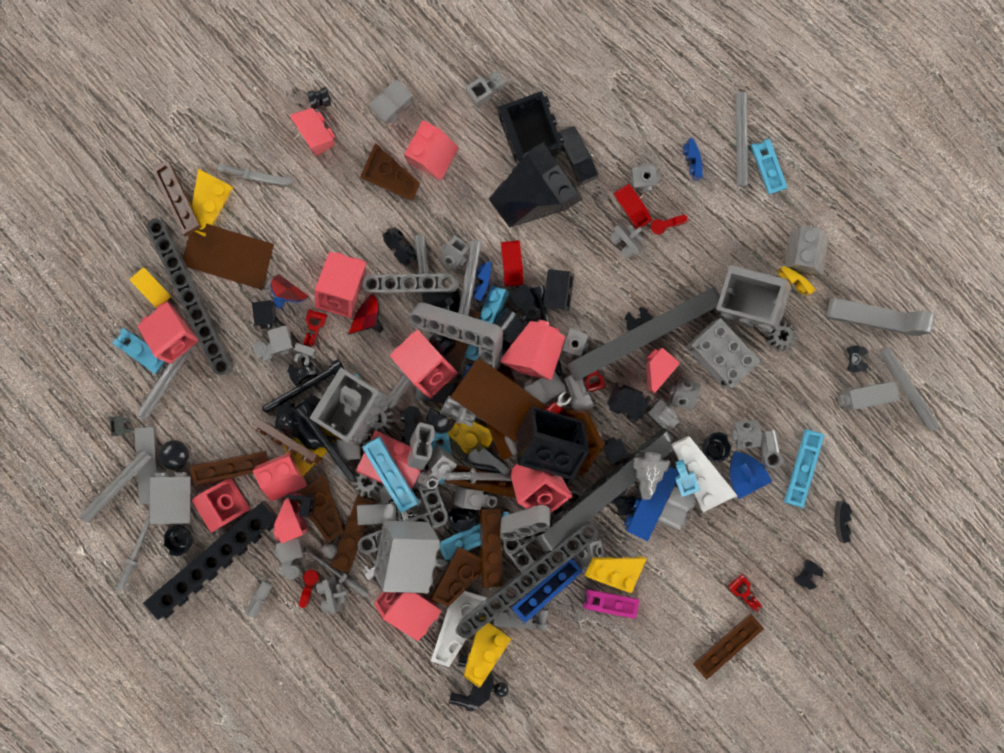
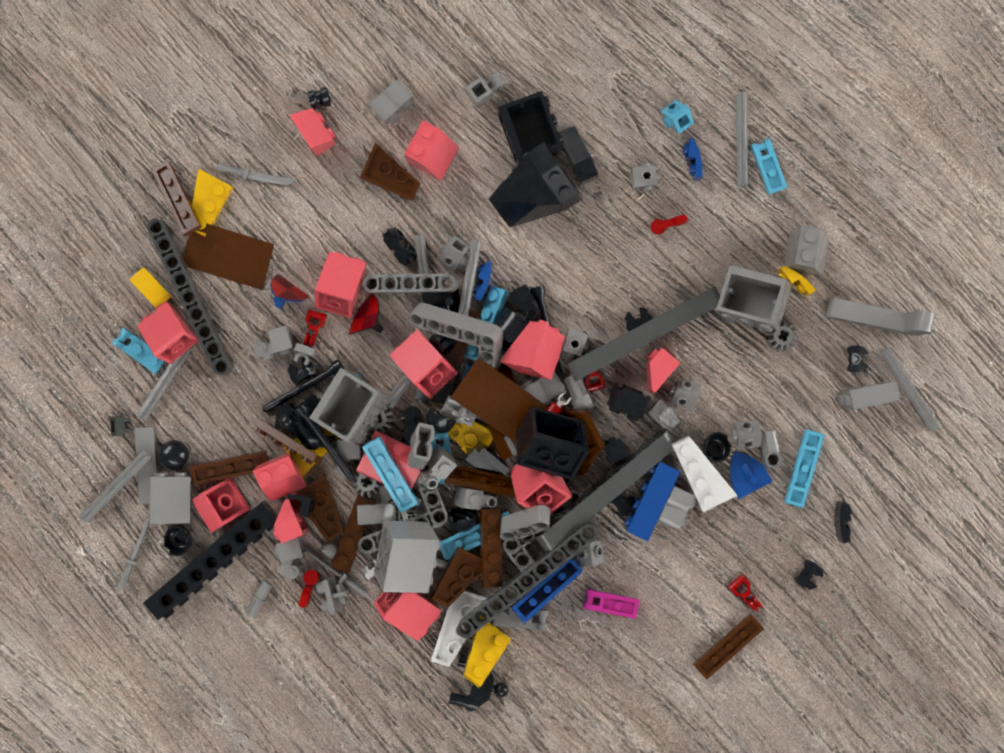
(264, 314): black brick -> none
(350, 399): light grey plate -> none
(473, 476): light grey sword -> none
(512, 263): red slope -> none
(558, 289): black panel -> none
(616, 572): yellow wing -> none
(632, 206): red slope -> none
(632, 245): light grey hips -> none
(649, 472): light grey rock -> none
(677, 116): none -> medium azure brick
(687, 480): medium azure plate -> none
(722, 354): light grey container -> none

